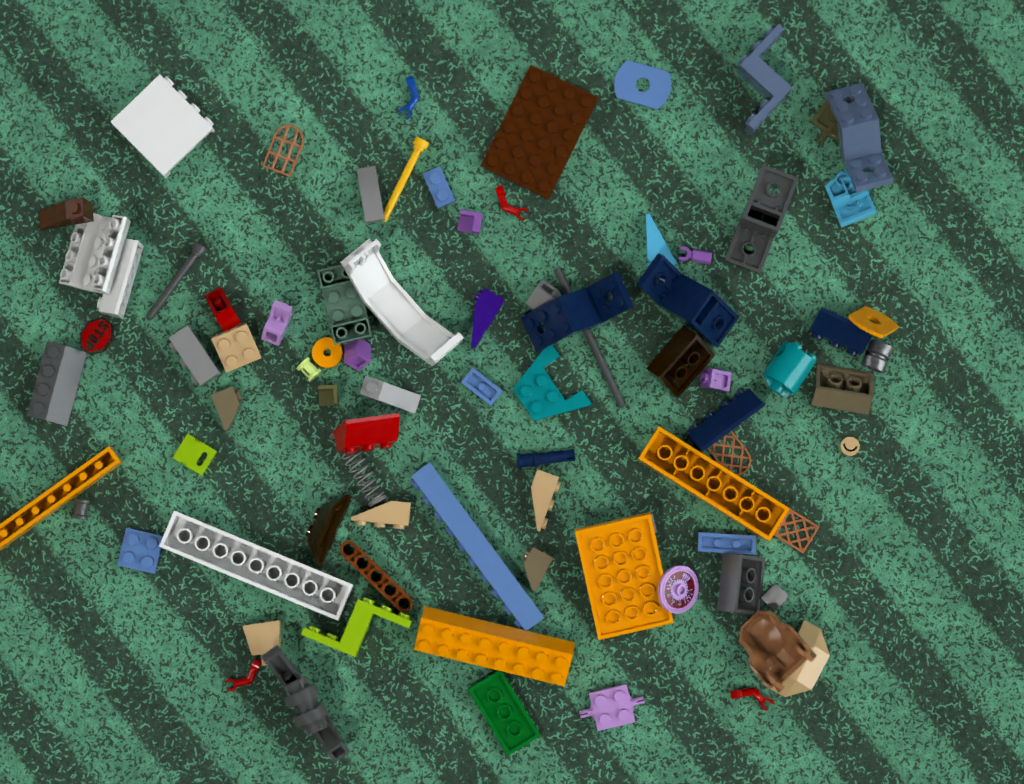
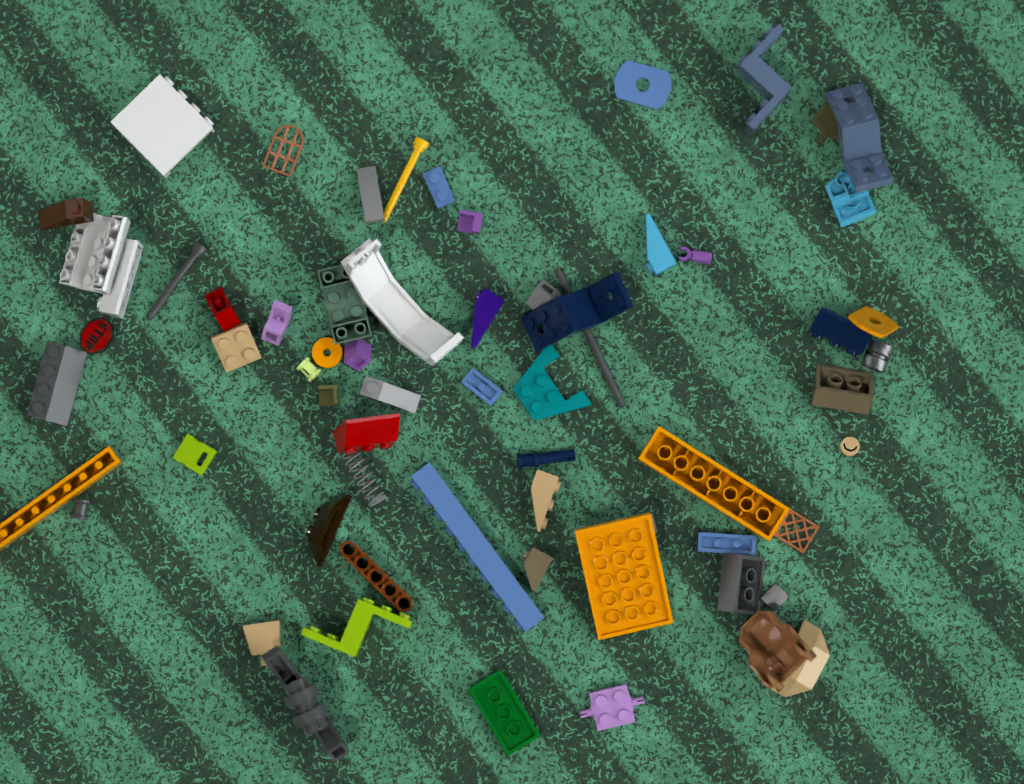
(140, 551): medium blue plate -> none
(193, 356): light grey brick -> none
(227, 405): dark tan slope -> none
(250, 677): red arm -> none
(256, 565): white brick -> none
(391, 513): tan slope -> none
(414, 96): blue arm -> none
(494, 646): light orange brick -> none
(504, 205): red arm -> none
(539, 132): reddish brown plate -> none
(678, 589): lavender shield -> none
(681, 361): dark brown slope -> none
(687, 300): dark blue bracket -> none
(716, 379): medium lavender bracket -> none
(724, 420): dark blue slope -> none
(732, 454): nougat window -> none
(748, 692): red arm -> none
(761, 219): dark grey bracket -> none
(788, 369): teal cylinder -> none

